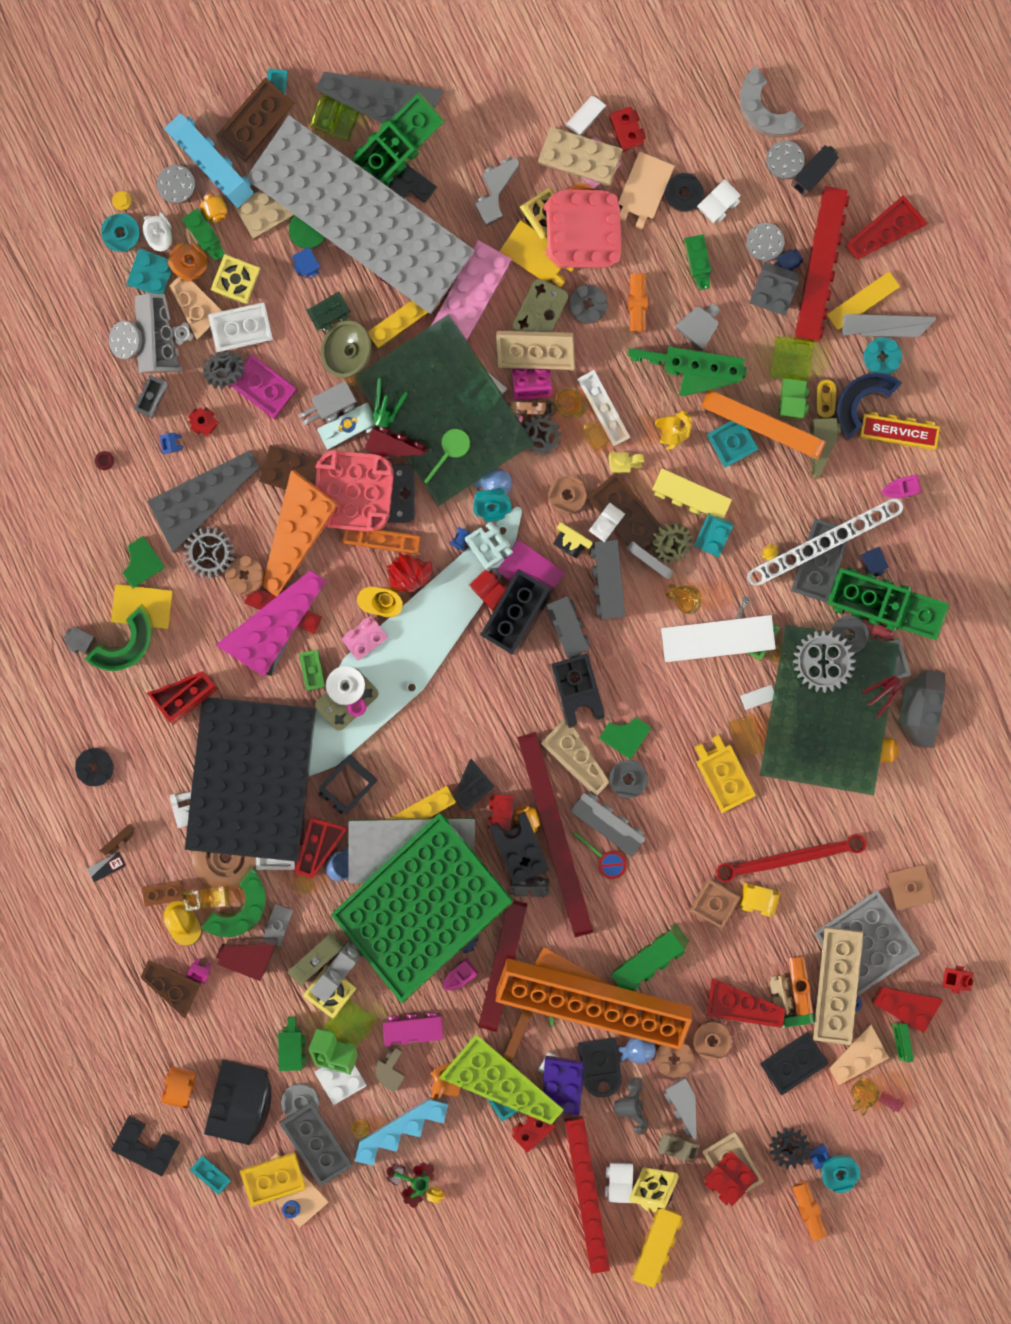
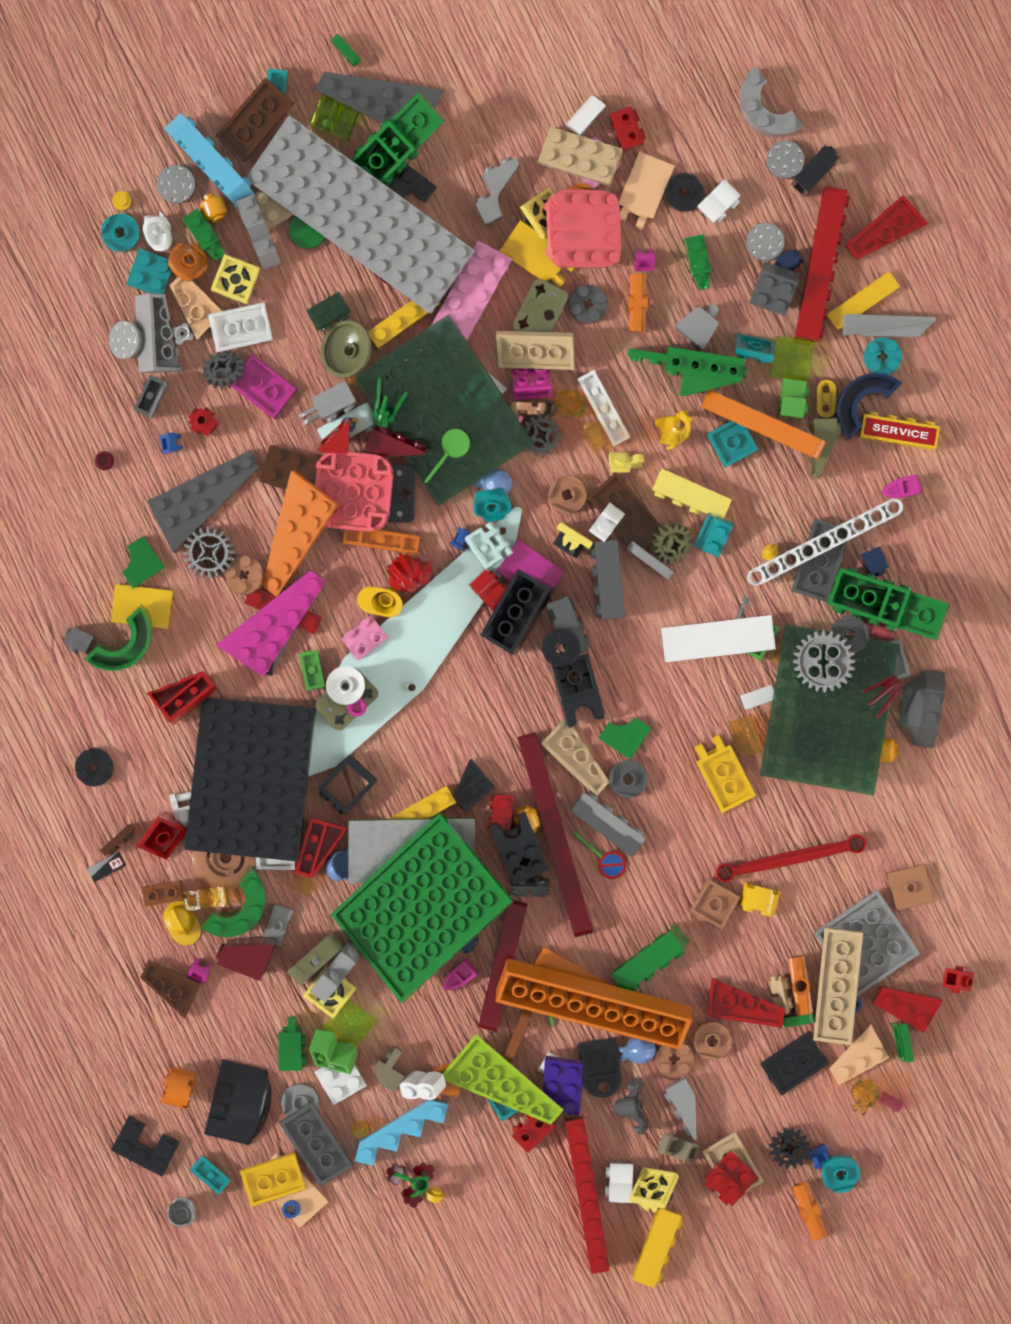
(162, 836): none -> red slope
(181, 1212): none -> light grey hair
(258, 232): none -> light grey arch
(306, 264): blue brick -> none
(337, 440): none -> red slope
(345, 50): none -> green beam
(412, 1028): dark pink wedge -> none
(422, 1085): none -> white brick
(556, 637): none -> black plate
(644, 261): none -> dark pink tile
(687, 598): clear yellow piece -> none
(755, 348): none -> teal plate

